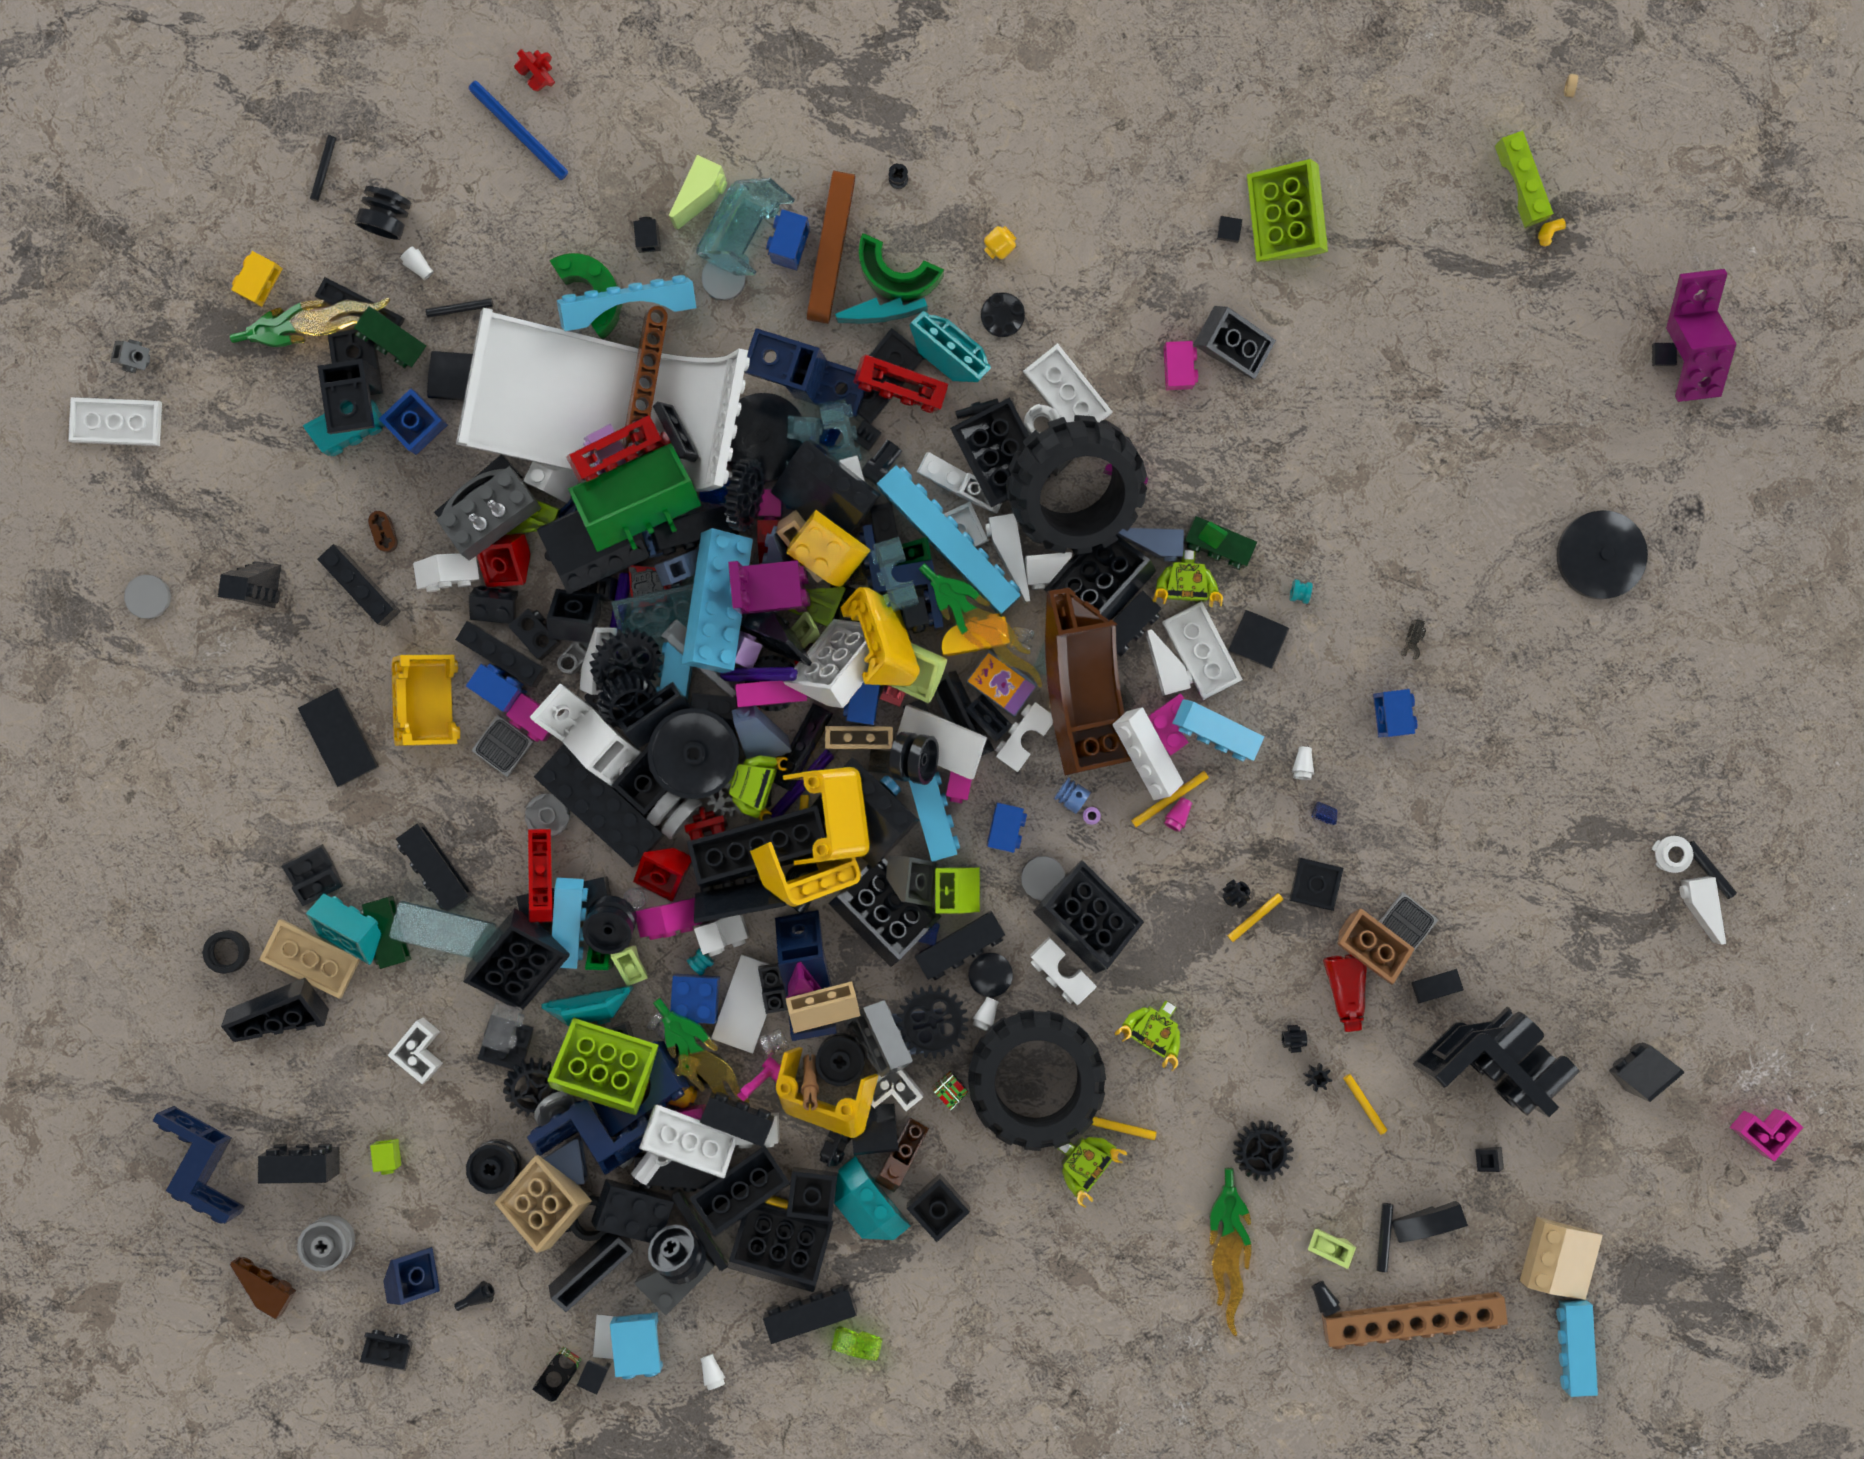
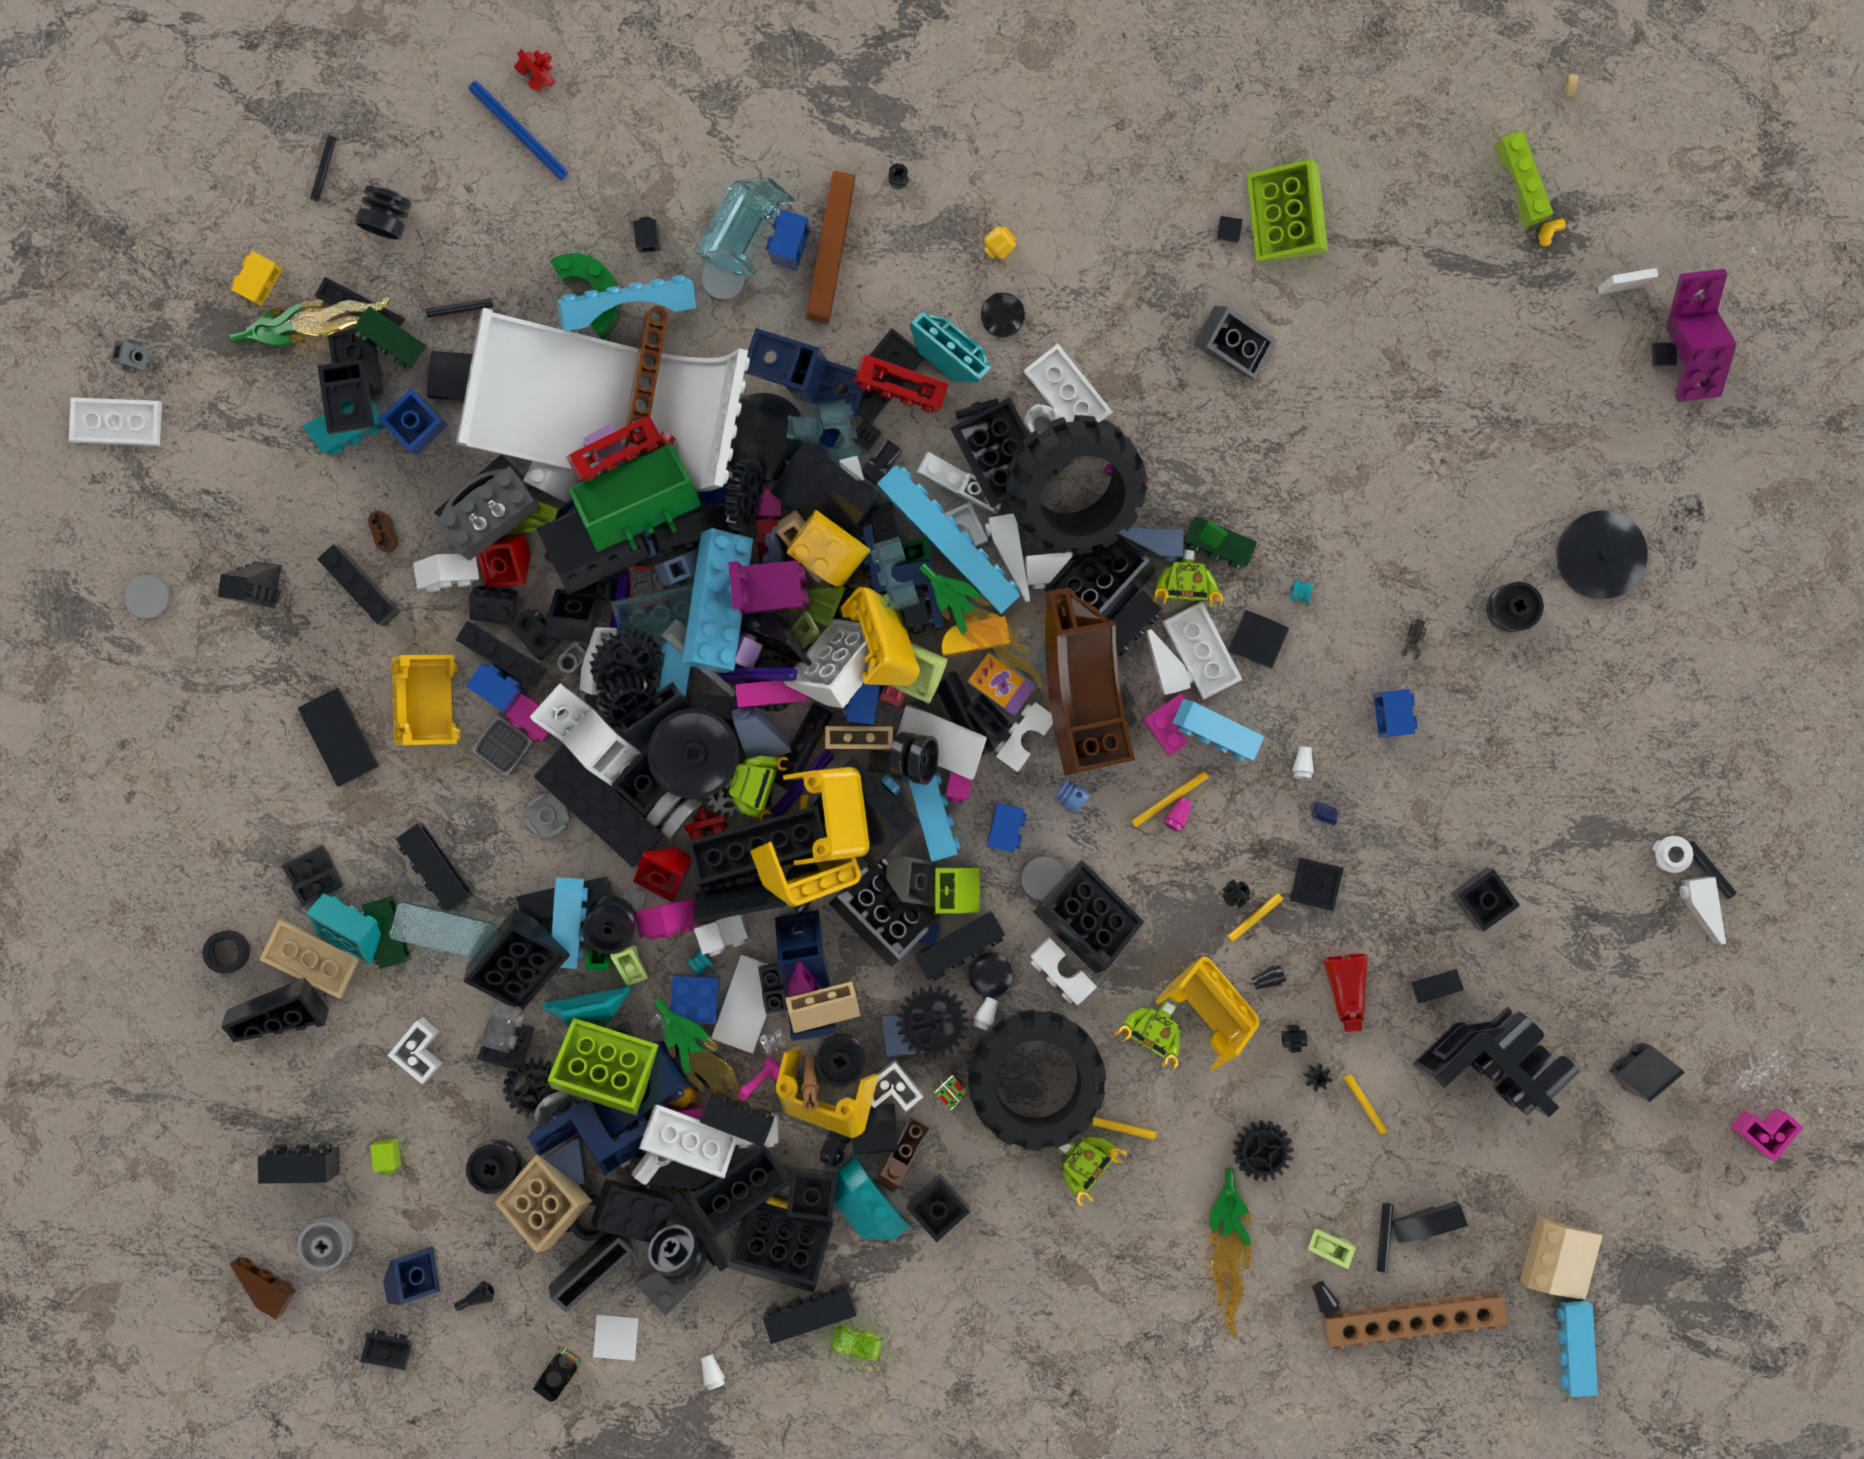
(198, 1165): dark blue bracket -> none
(415, 262): white cone -> none
(540, 875): red brick -> none
(593, 1376): black panel -> none
(635, 1345): medium azure panel -> none
(676, 431): black tile -> none
(687, 1060): clear yellow plate -> none
(699, 190): yellowish green slope -> none
(874, 313): teal slope -> none
(880, 1038): wedge -> none
(892, 284): green brick -> none
(1097, 815): lavender pin -> none
(1148, 753): white brick -> none
(1179, 365): dark pink brick -> none
(1218, 1005): none -> yellow windscreen
(1269, 978): none -> black cone
(1374, 945): medium nougat slope -> none
(1408, 920): tile -> none
(1485, 899): none -> black brick
(1489, 1159): black slope -> none
(1511, 618): none -> black wheel
(1628, 281): none -> white tile

